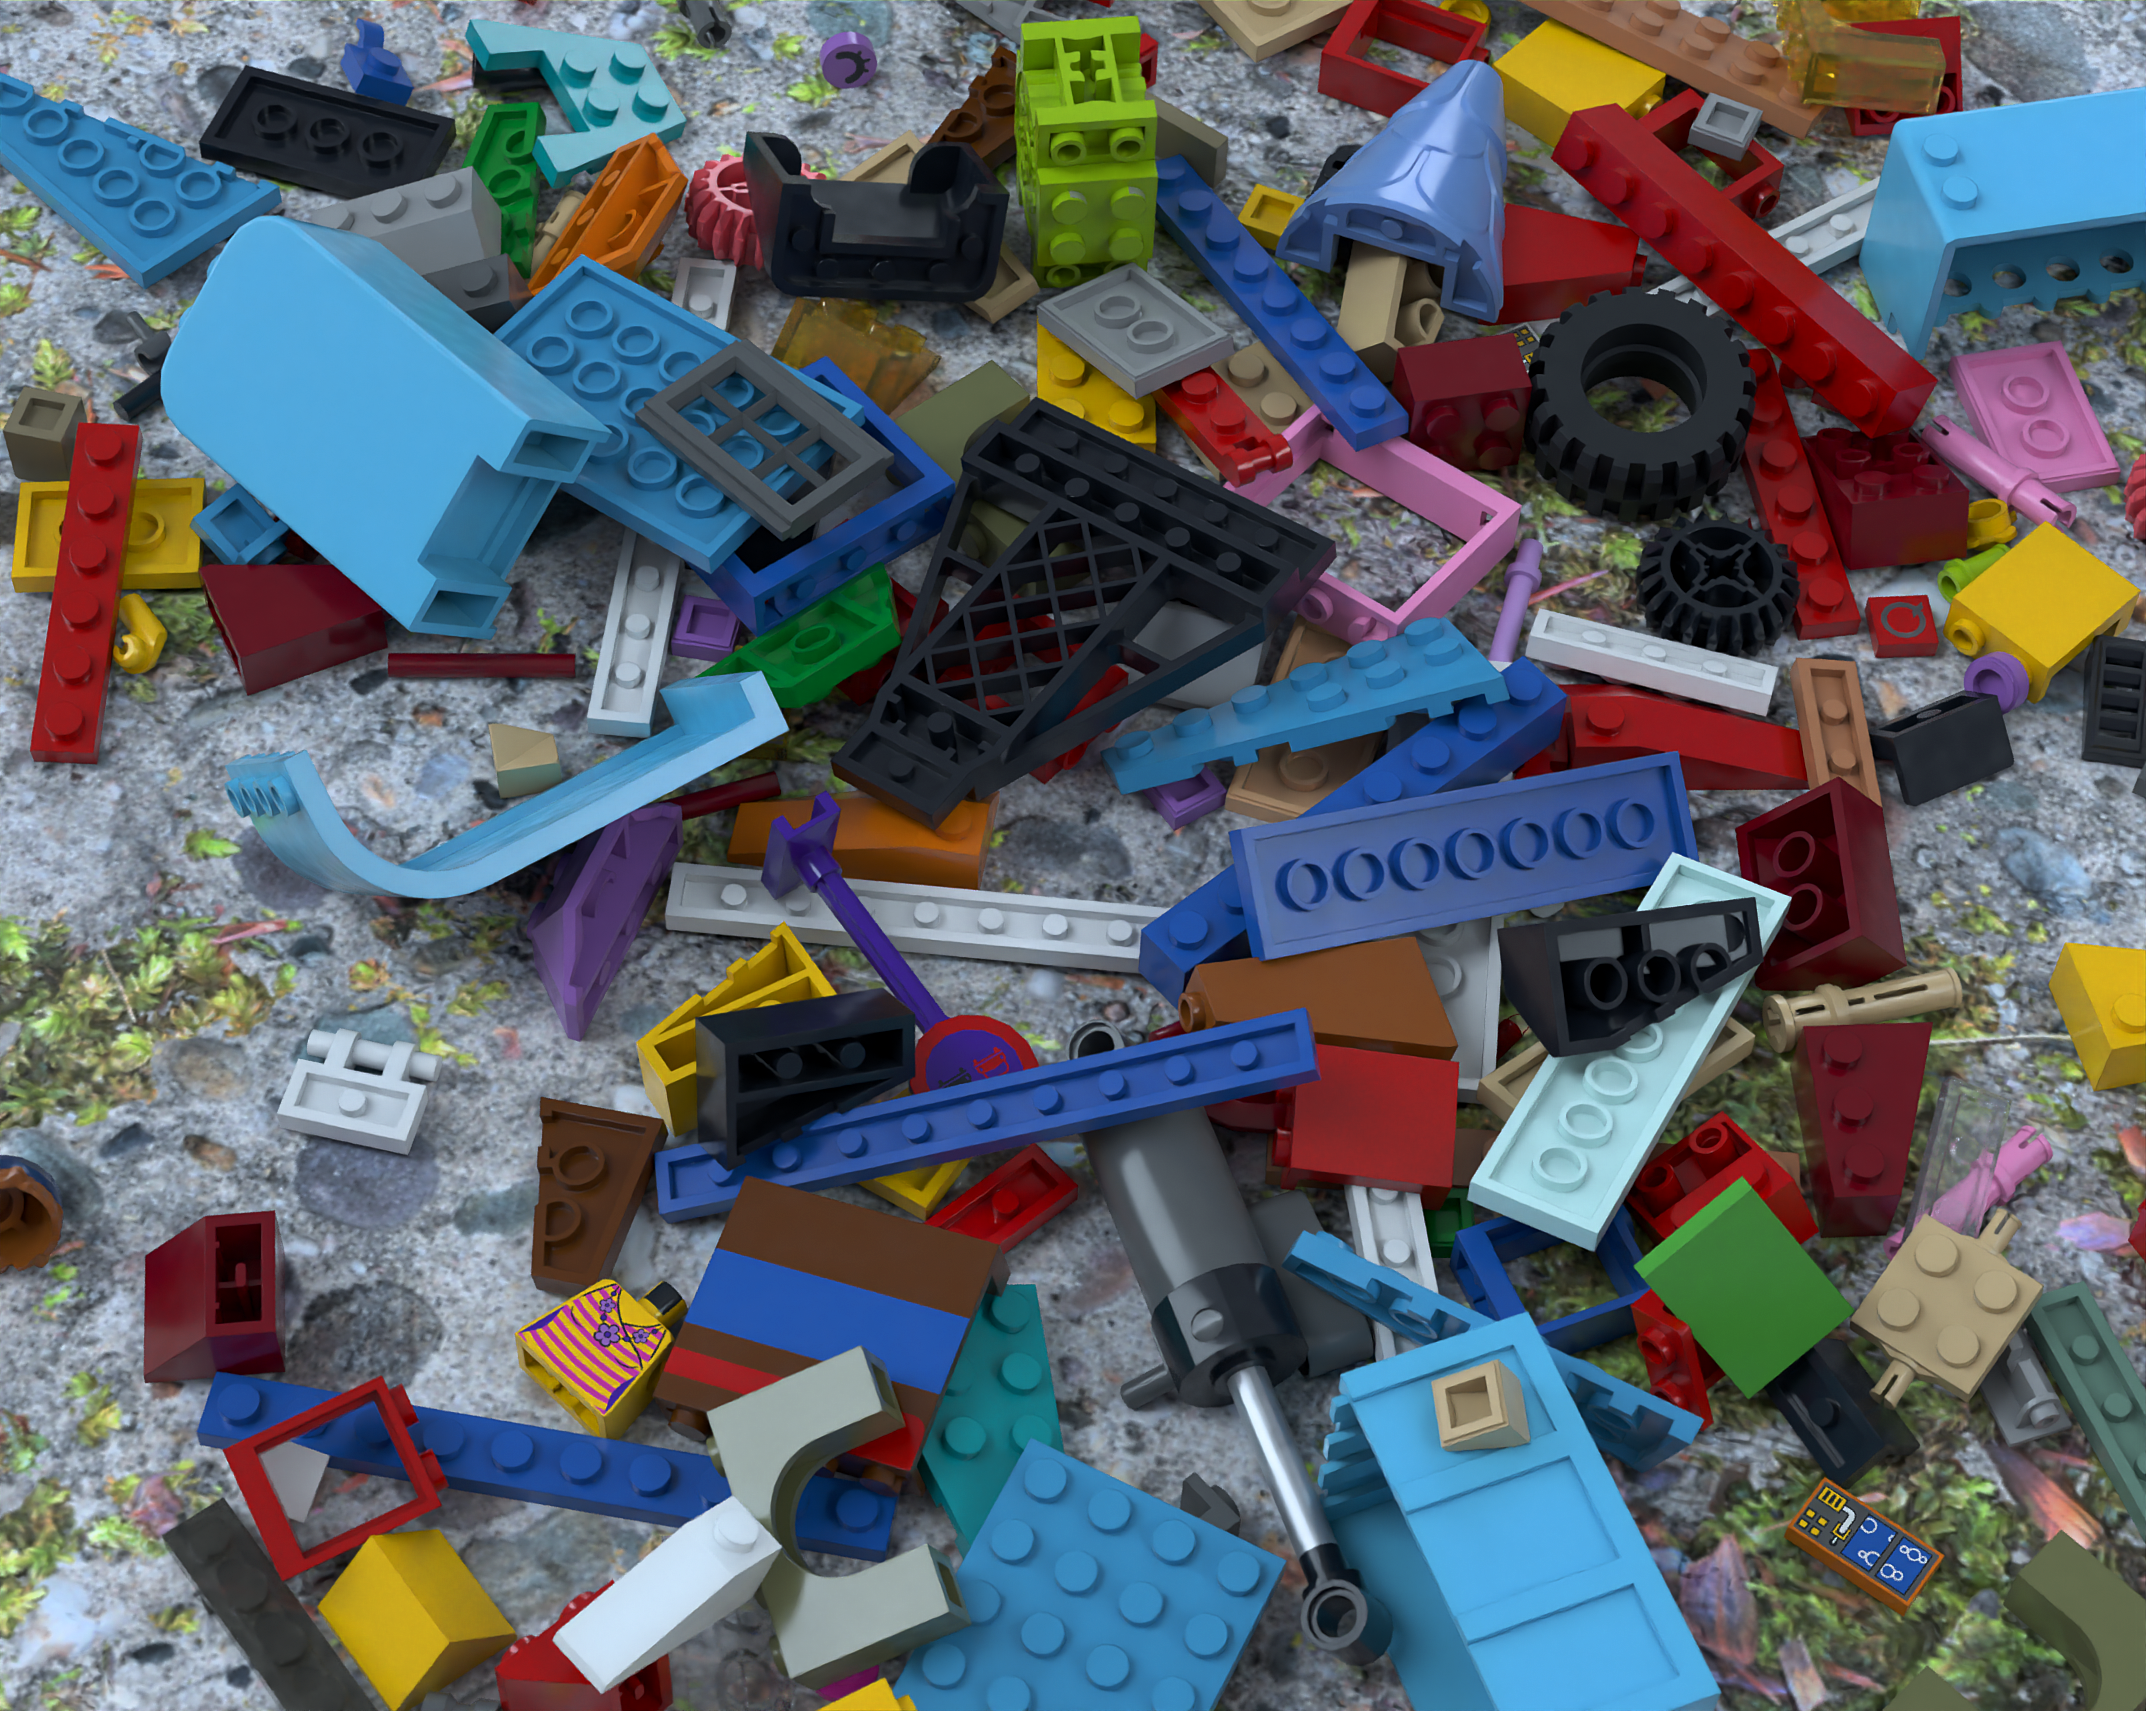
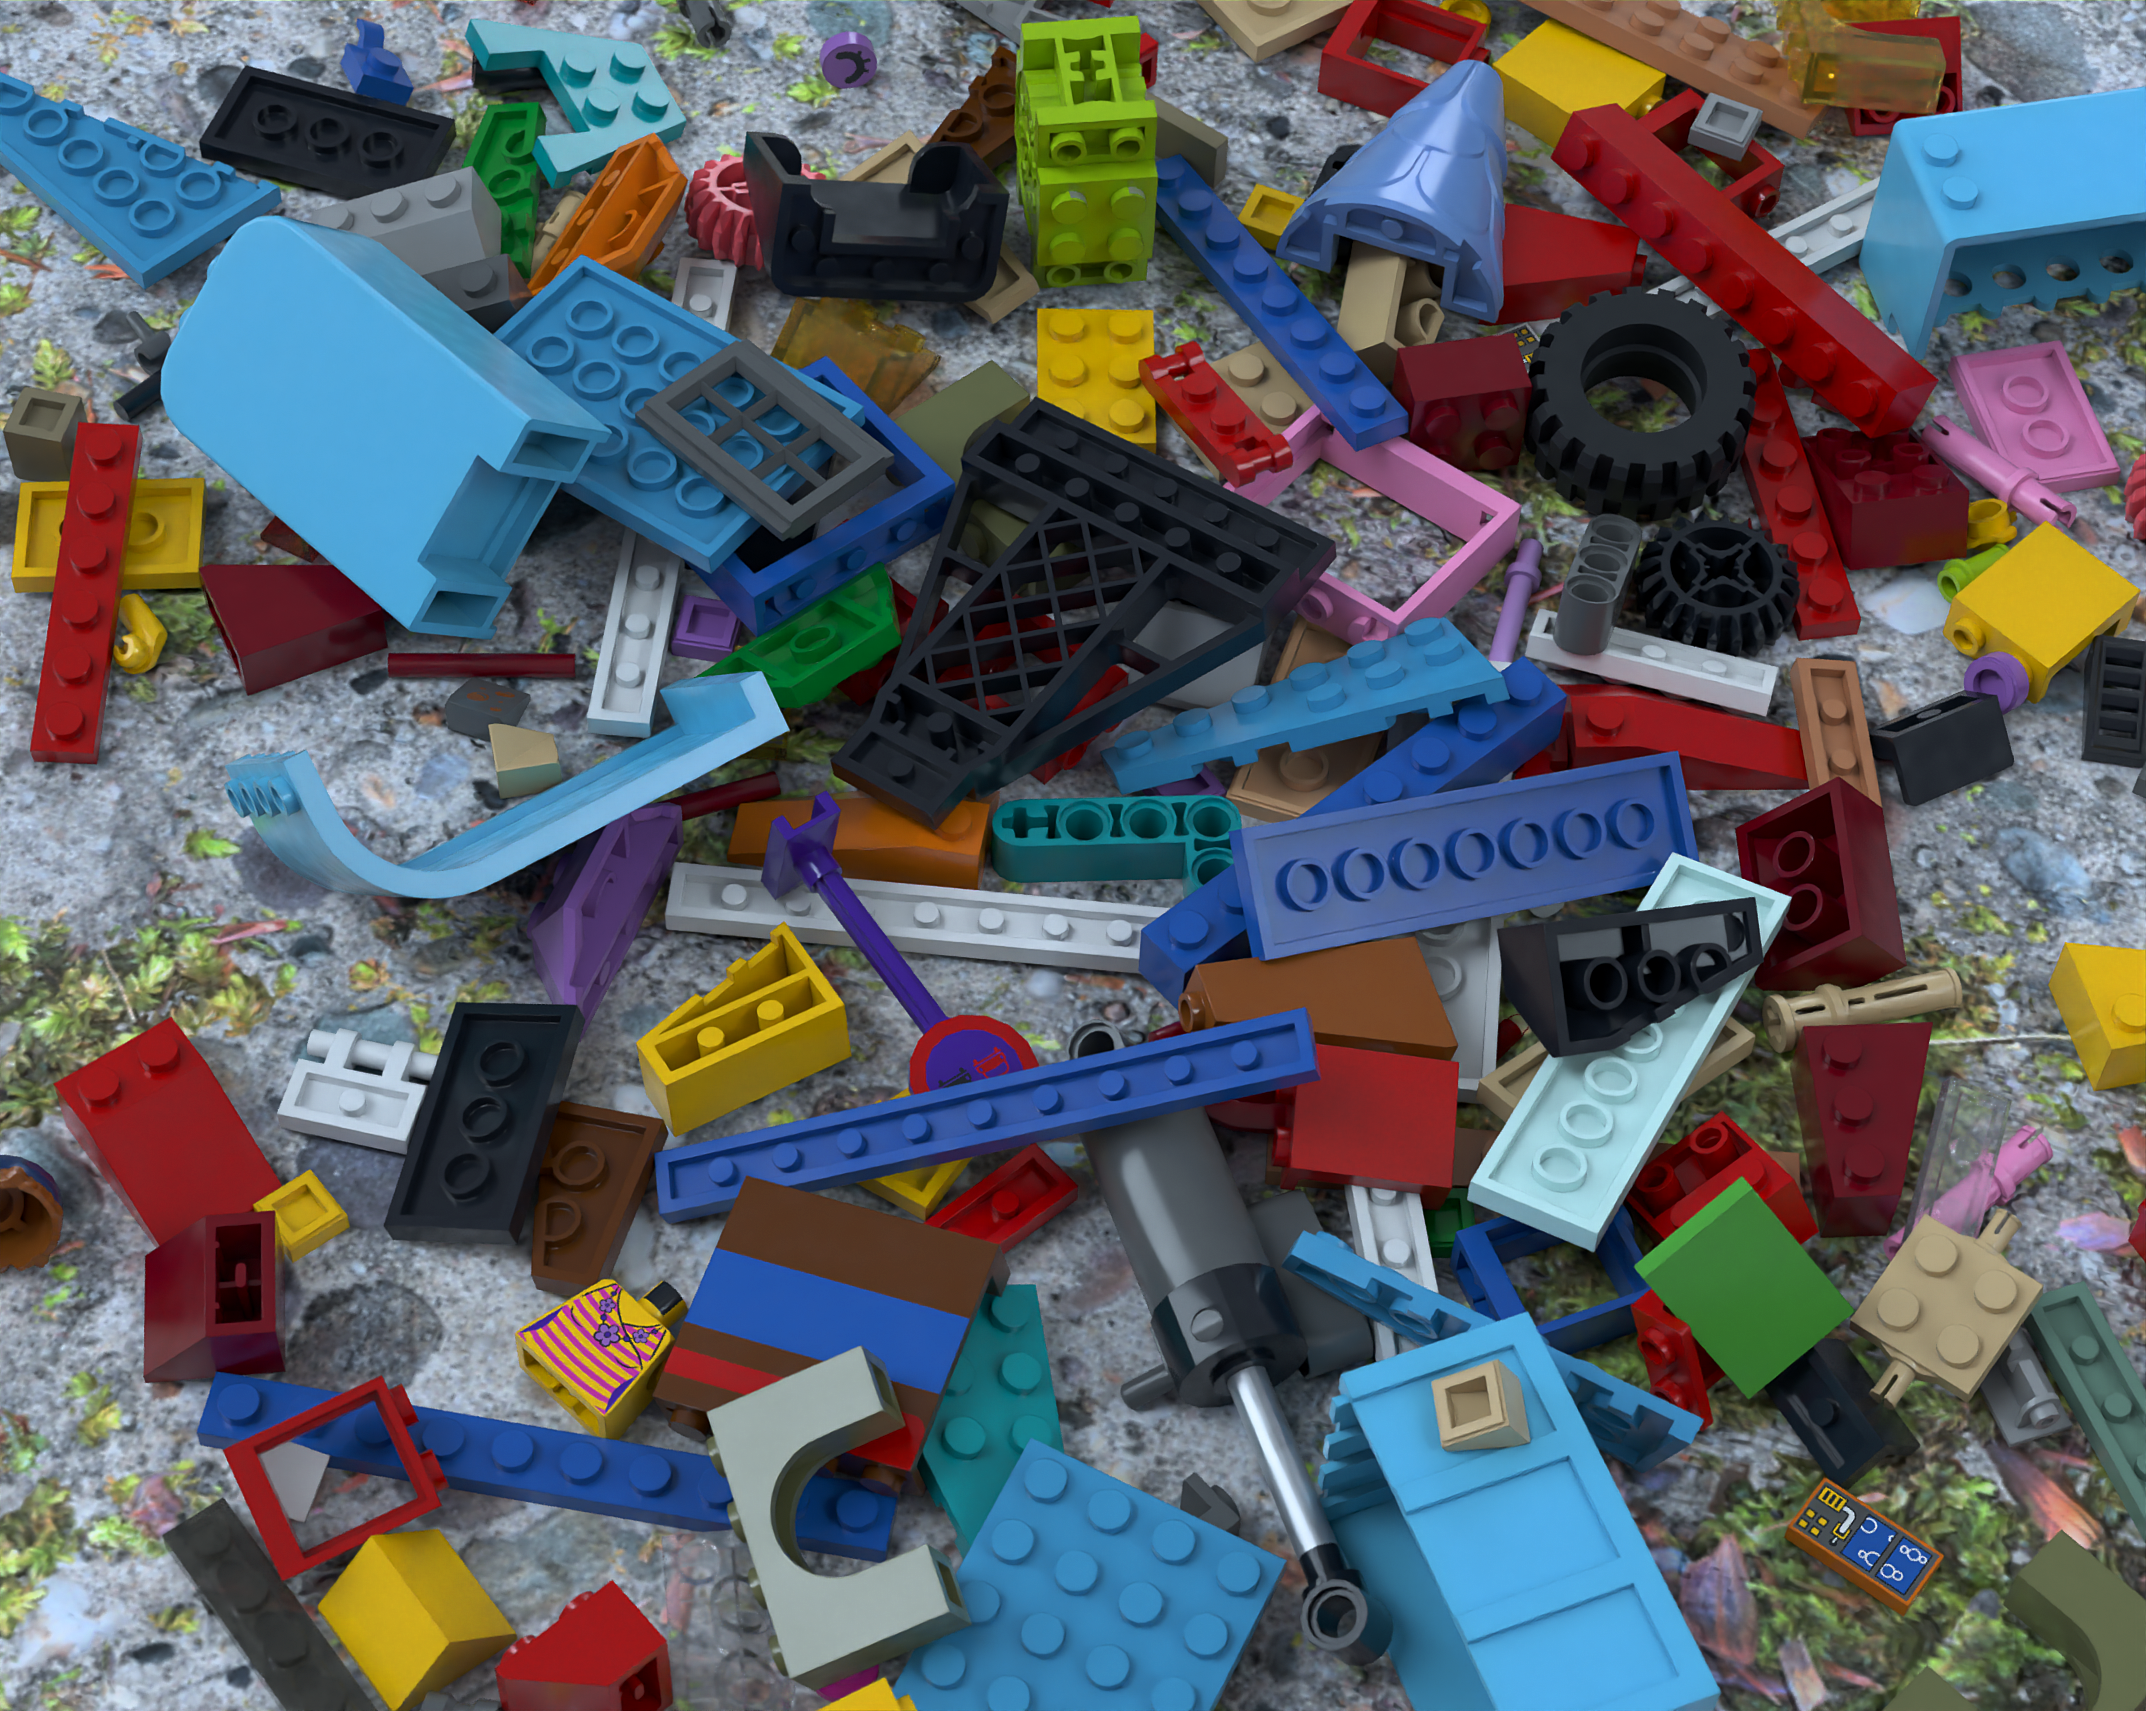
(164, 1133): none -> red slope
(241, 530): dark azure bracket -> none
(304, 1214): none -> yellow tile
(484, 703): none -> dark grey slope
(485, 1123): none -> black plate
(671, 1595): white slope -> none
(794, 1062): black wedge -> none
(1041, 844): none -> teal beam
(1135, 330): light grey tile -> none
(1597, 584): none -> dark grey beam
(1901, 626): red tile -> none

